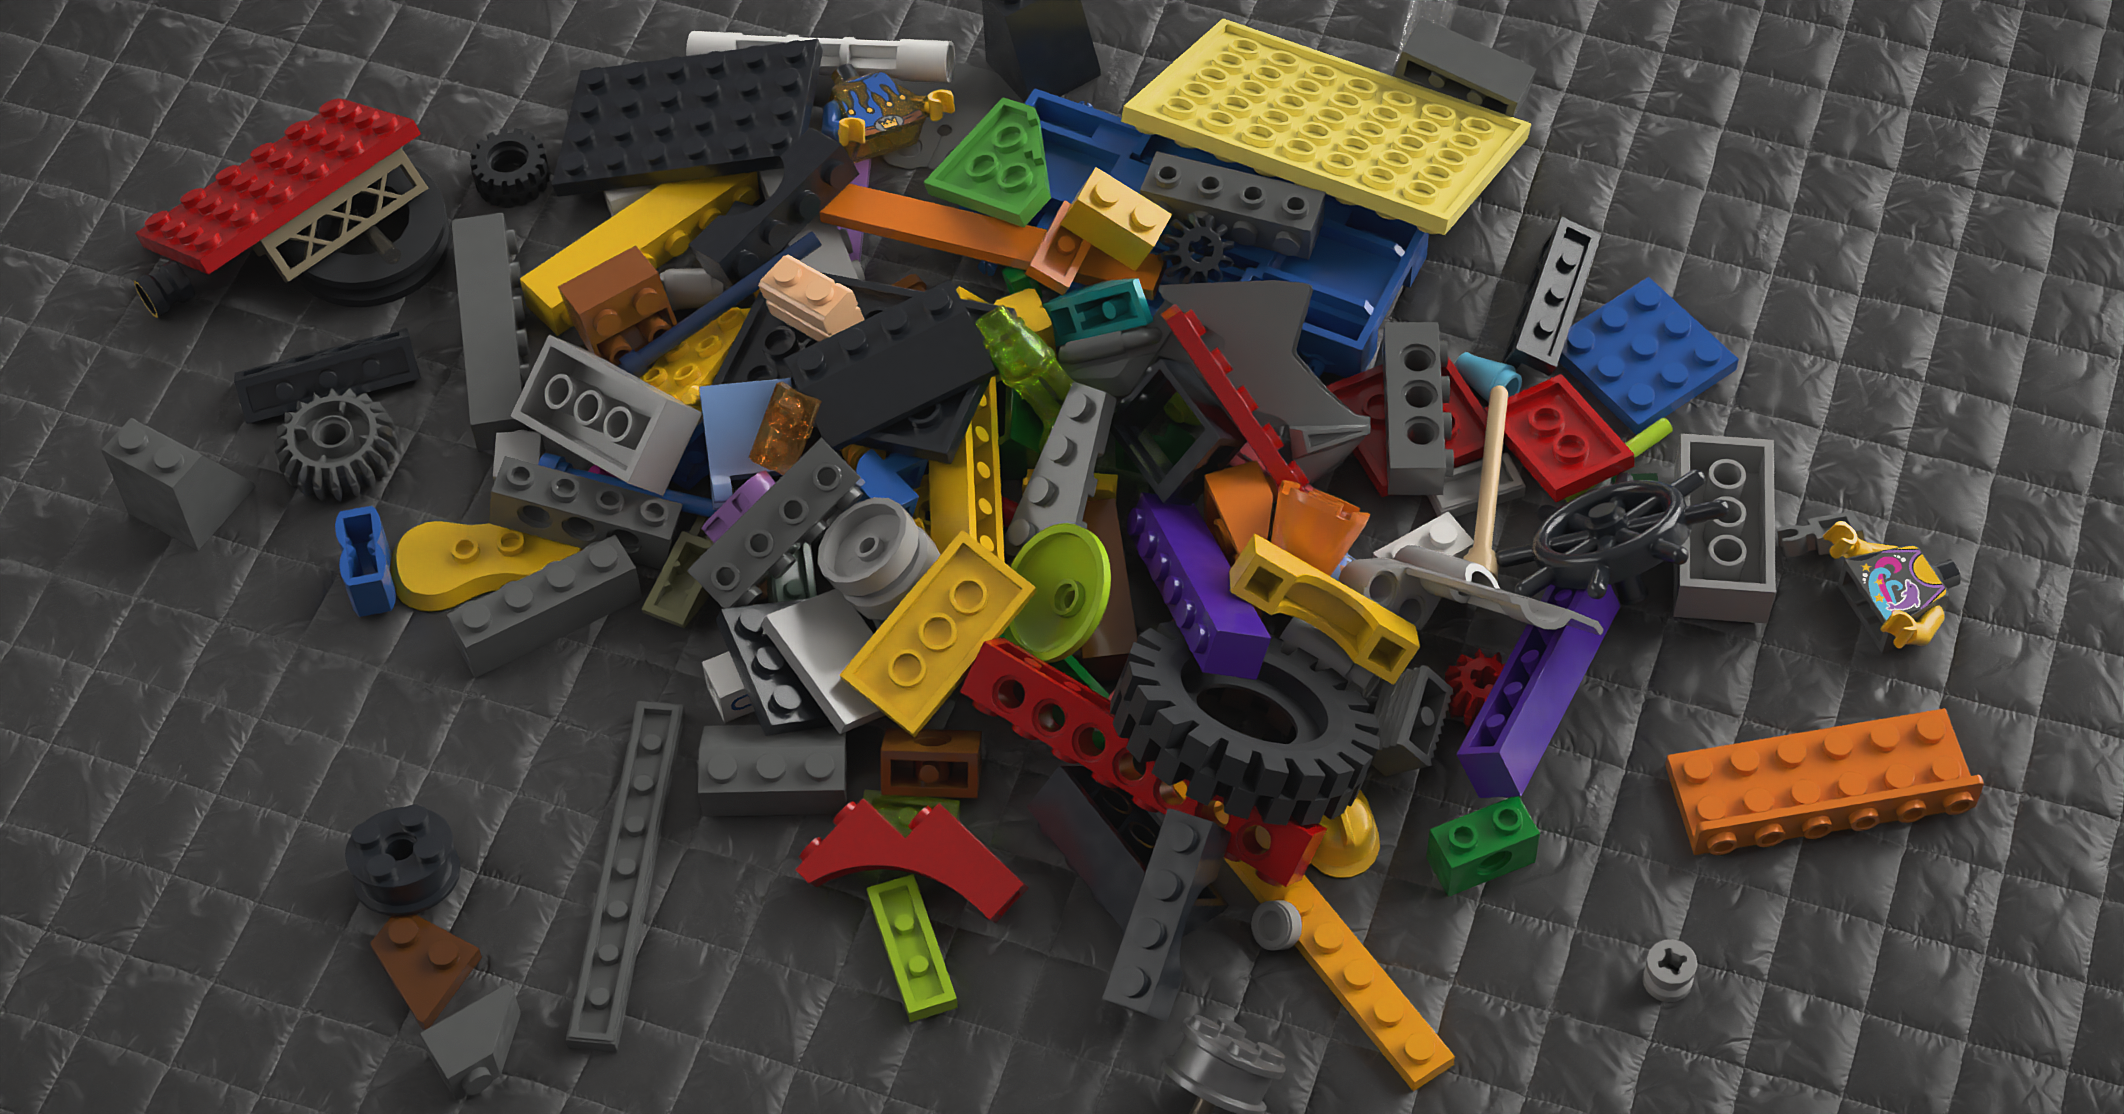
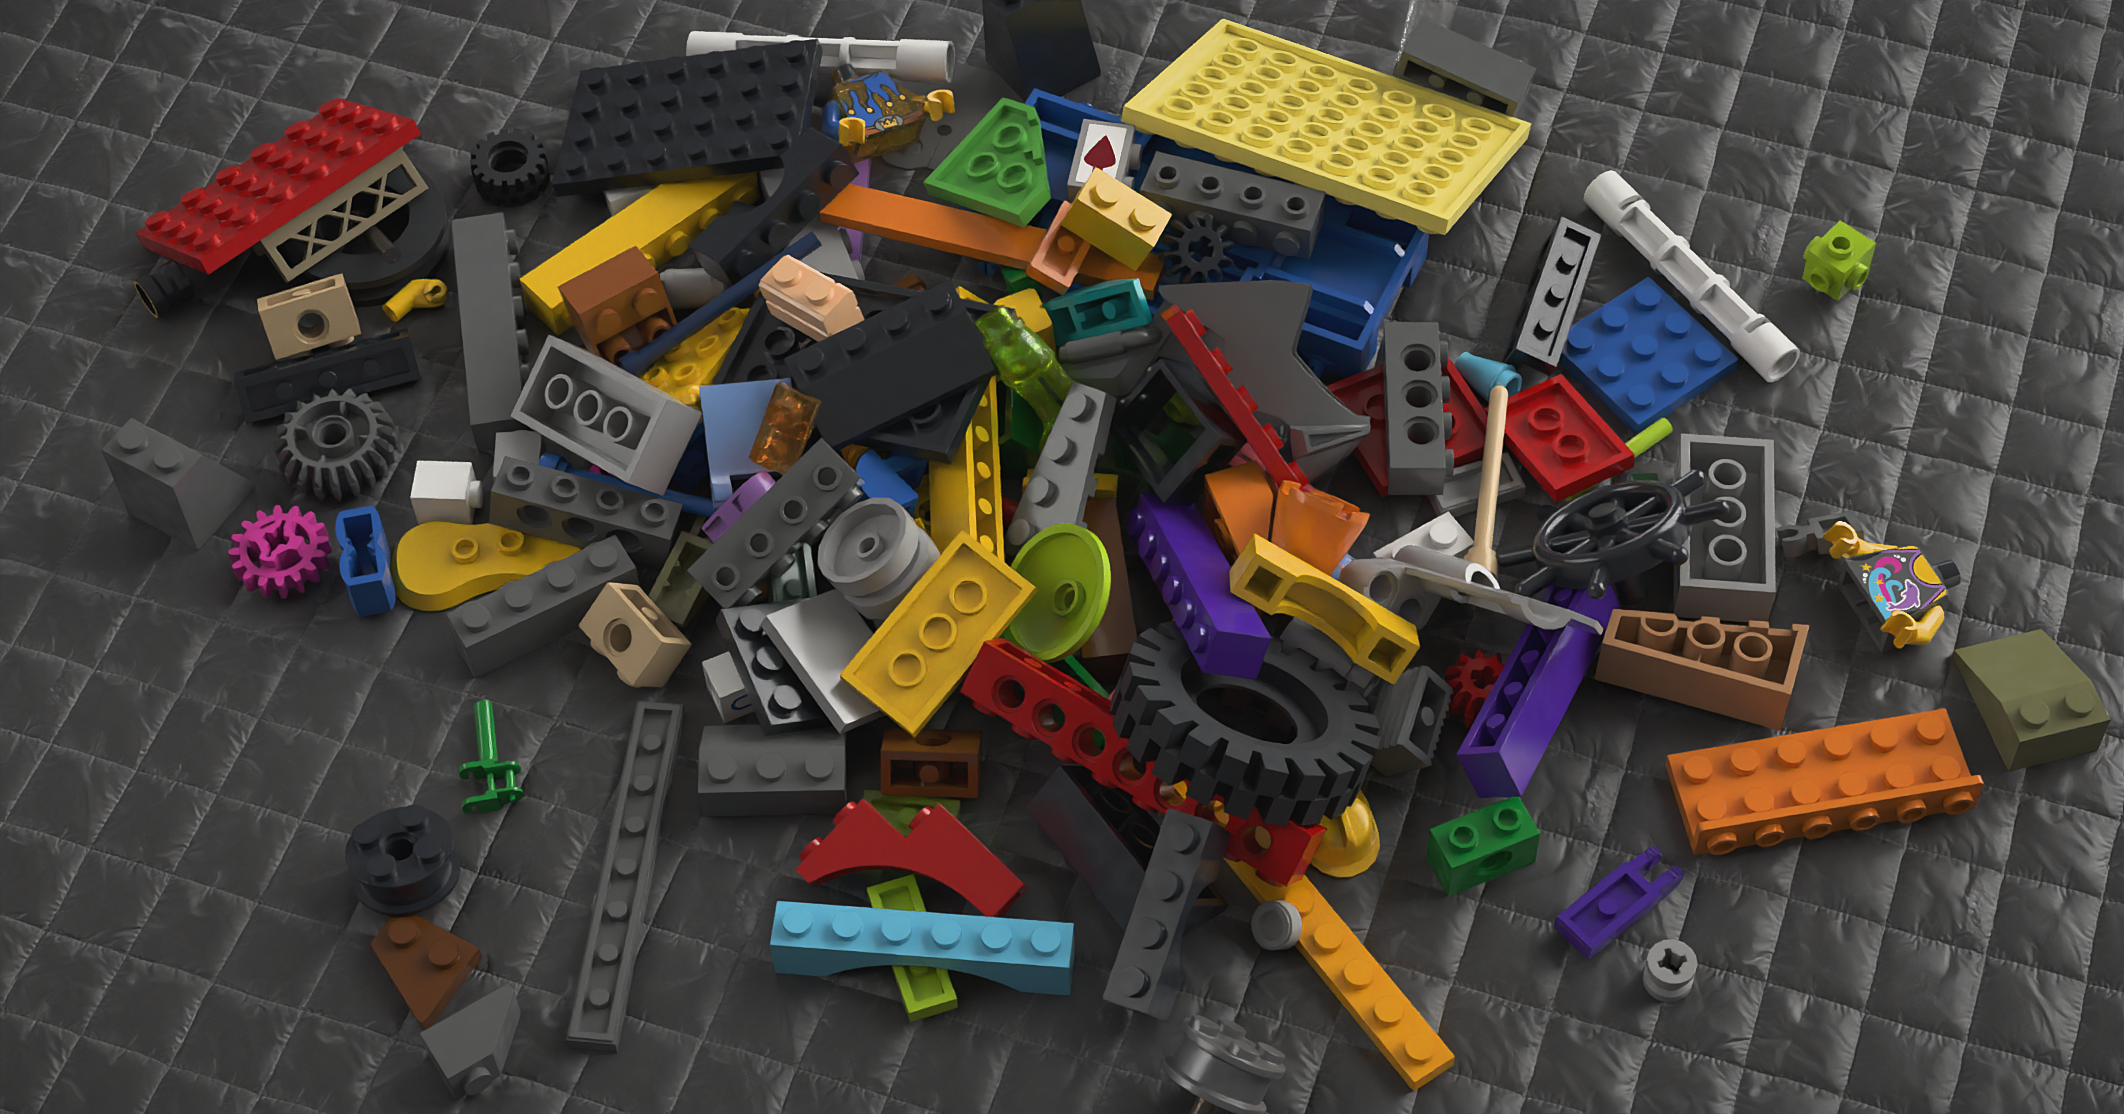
(280, 551): none -> dark pink gear
(324, 297): none -> tan brick
(416, 294): none -> yellow arm
(446, 492): none -> white brick
(488, 766): none -> green piece
(634, 635): none -> tan brick
(838, 938): none -> medium azure arch
(1108, 148): none -> brick
(1616, 903): none -> dark purple hinge
(1704, 663): none -> medium nougat wedge
(1708, 293): none -> white piece
(1838, 260): none -> lime brick
(2033, 699): none -> olive slope

